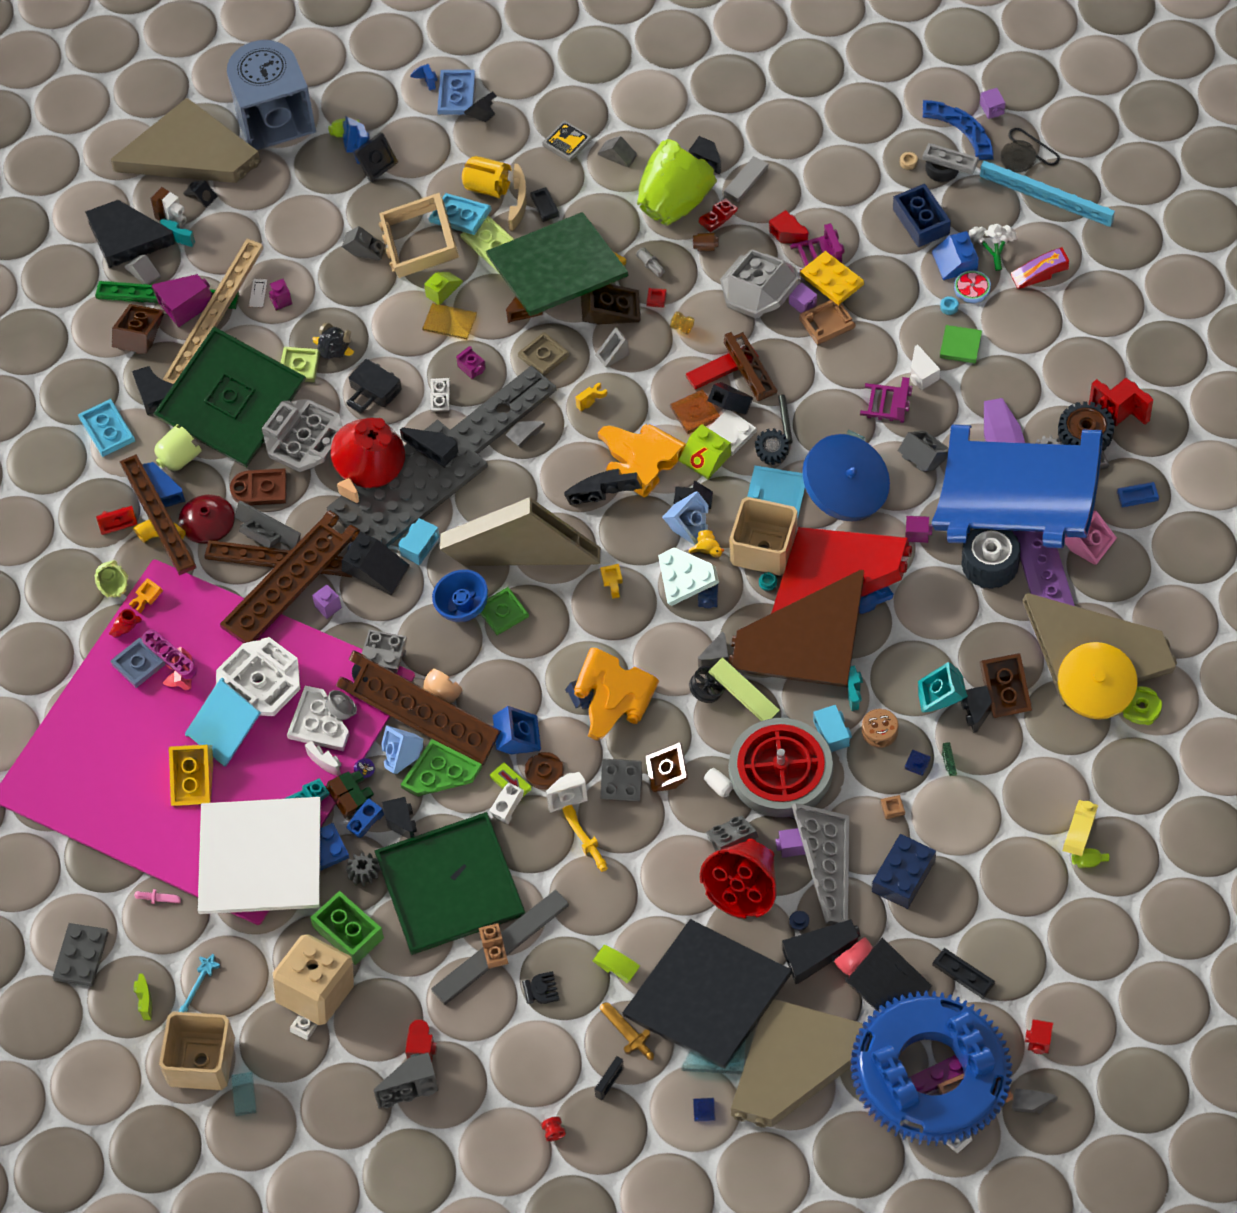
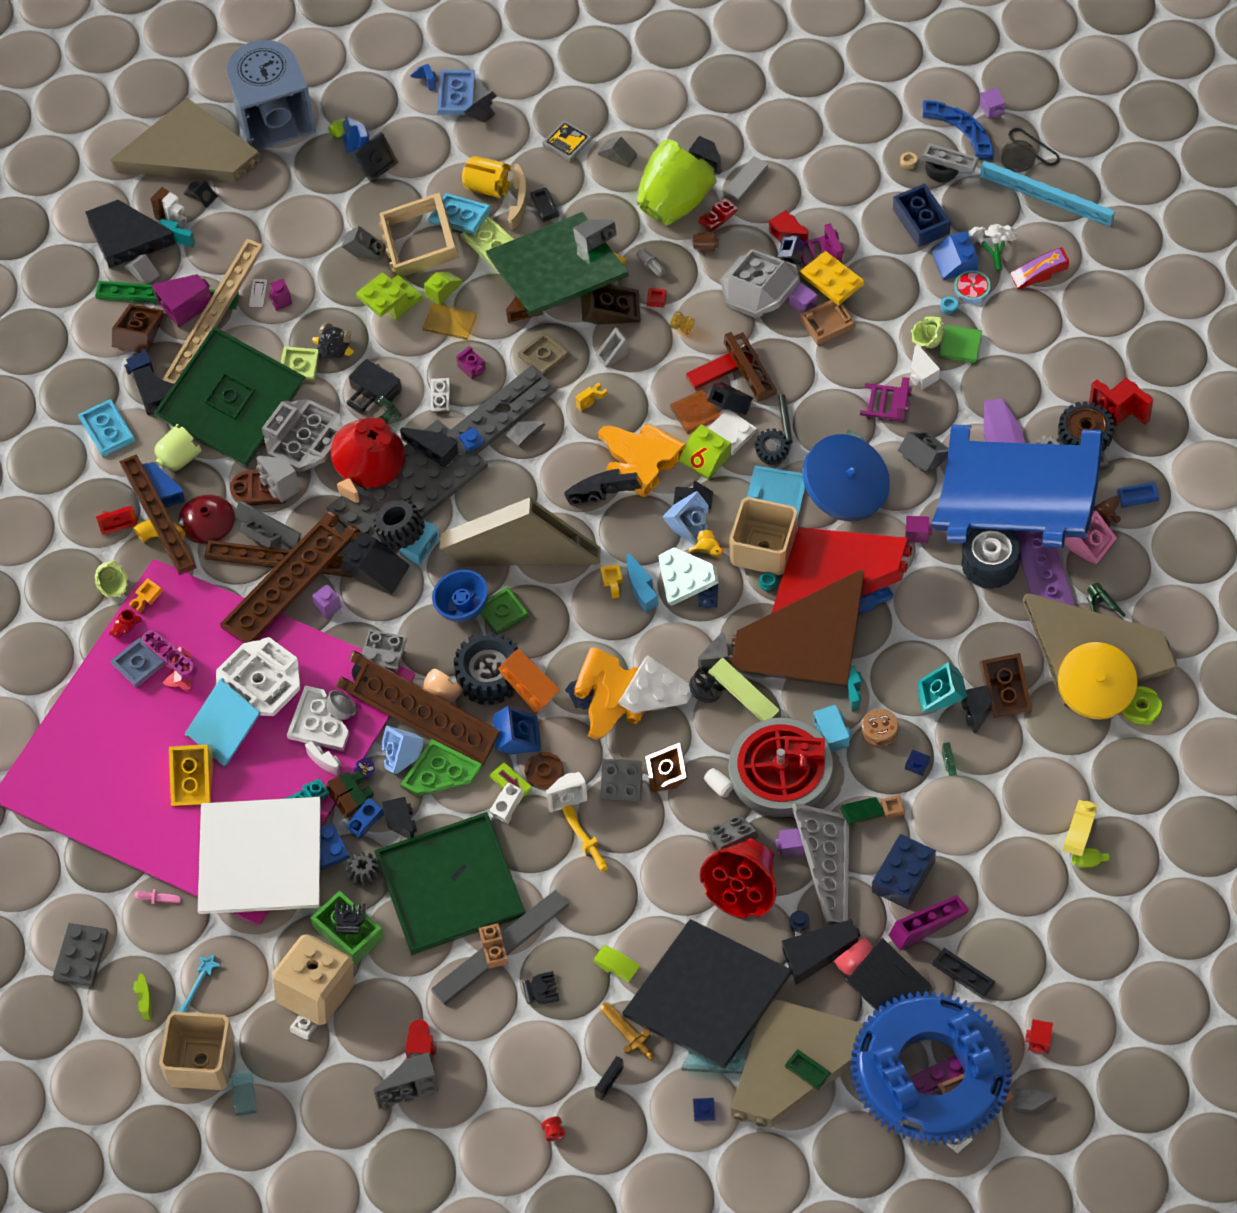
(138, 361): none -> dark blue brick
(278, 476): none -> light grey slope
(348, 921): none -> black piece
(389, 295): none -> lime bracket
(390, 410): none -> clear green piece
(399, 524): none -> black tyre
(471, 439): none -> blue plate
(479, 682): none -> black wheel
(528, 680): none -> orange wedge
(594, 233): none -> dark grey slope
(641, 585): none -> dark azure slope
(654, 689): none -> white plate
(791, 249): none -> dark blue brick
(804, 749): none -> red plate
(808, 1069): none -> dark green tile
(862, 810): none -> dark green tile
(923, 923): none -> magenta slope
(928, 333): none -> yellowish green hair
(1098, 594): none -> dark green plant
(1107, 509): none -> reddish brown hair

